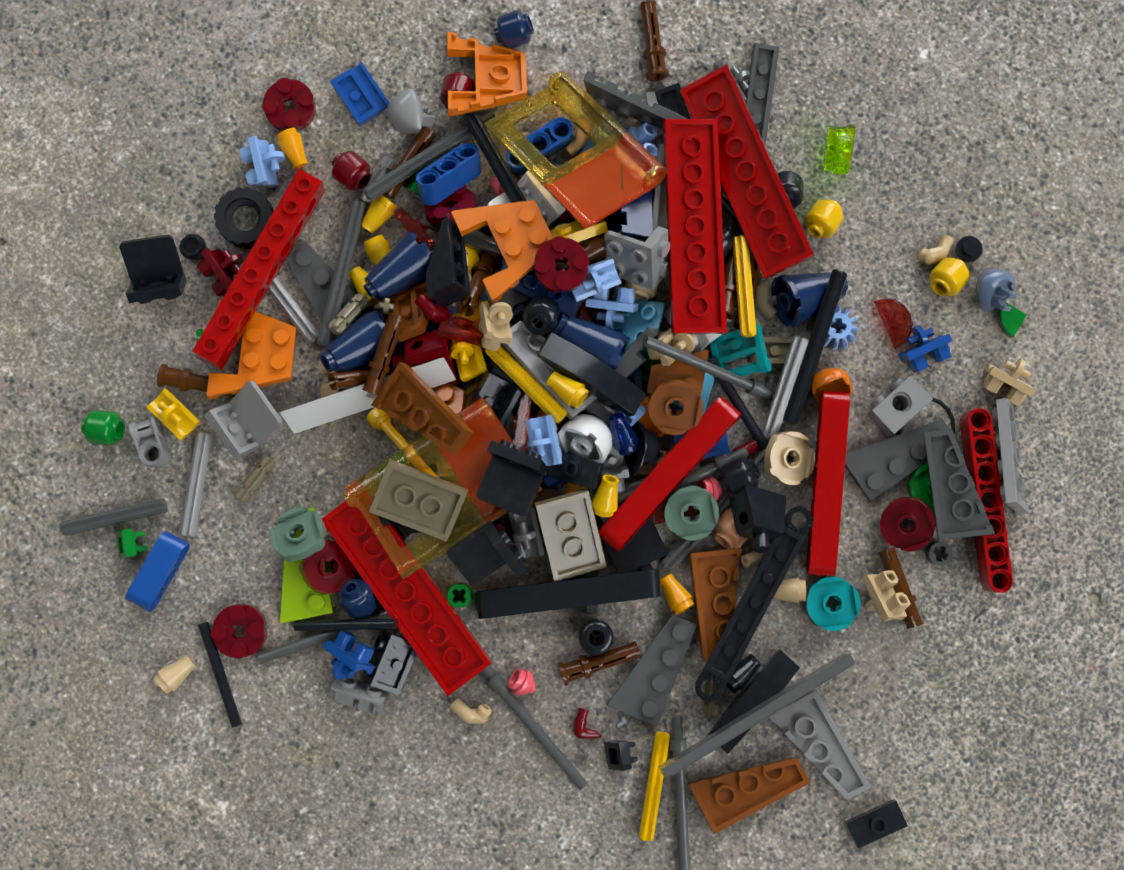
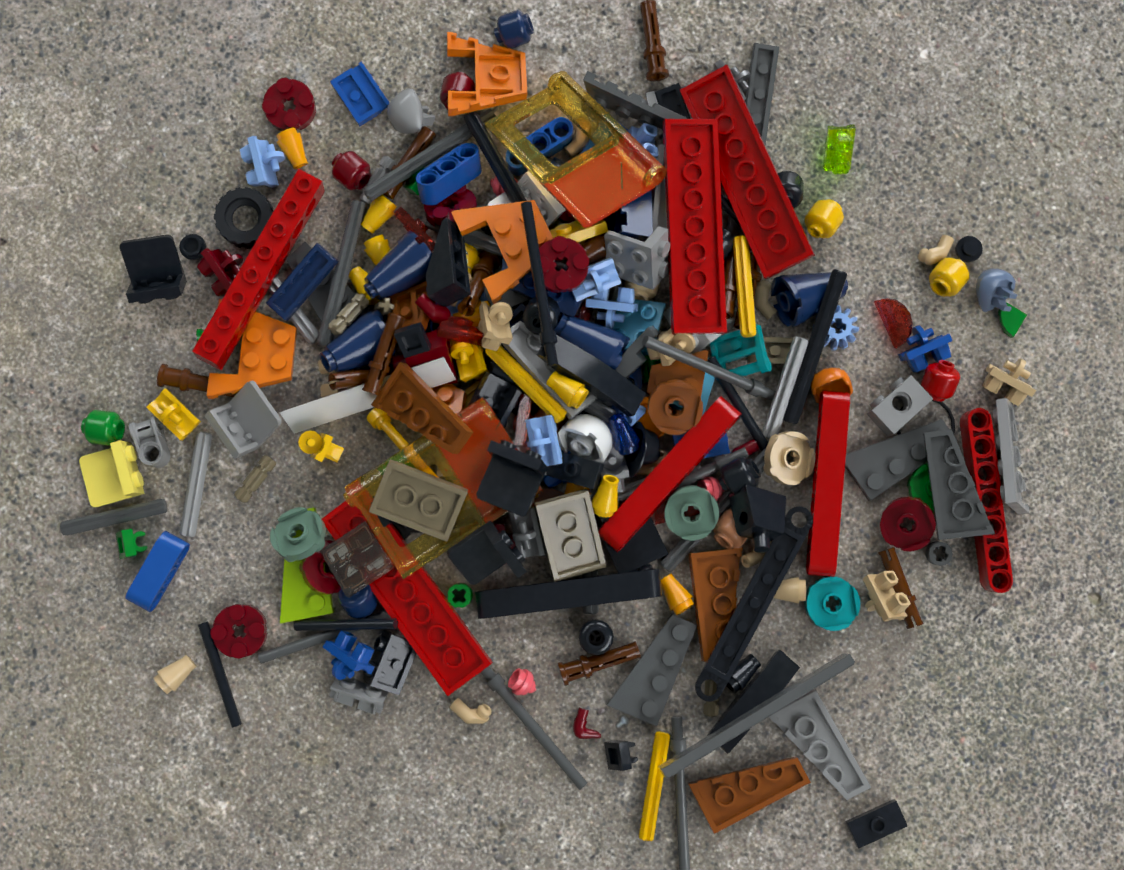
(112, 474): none -> light yellow bracket
(302, 282): none -> dark blue plate
(319, 446): none -> yellow hips
(357, 559): none -> clear smoke tile
(412, 340): none -> black tile
(548, 335): none -> black bar
(941, 380): none -> red head

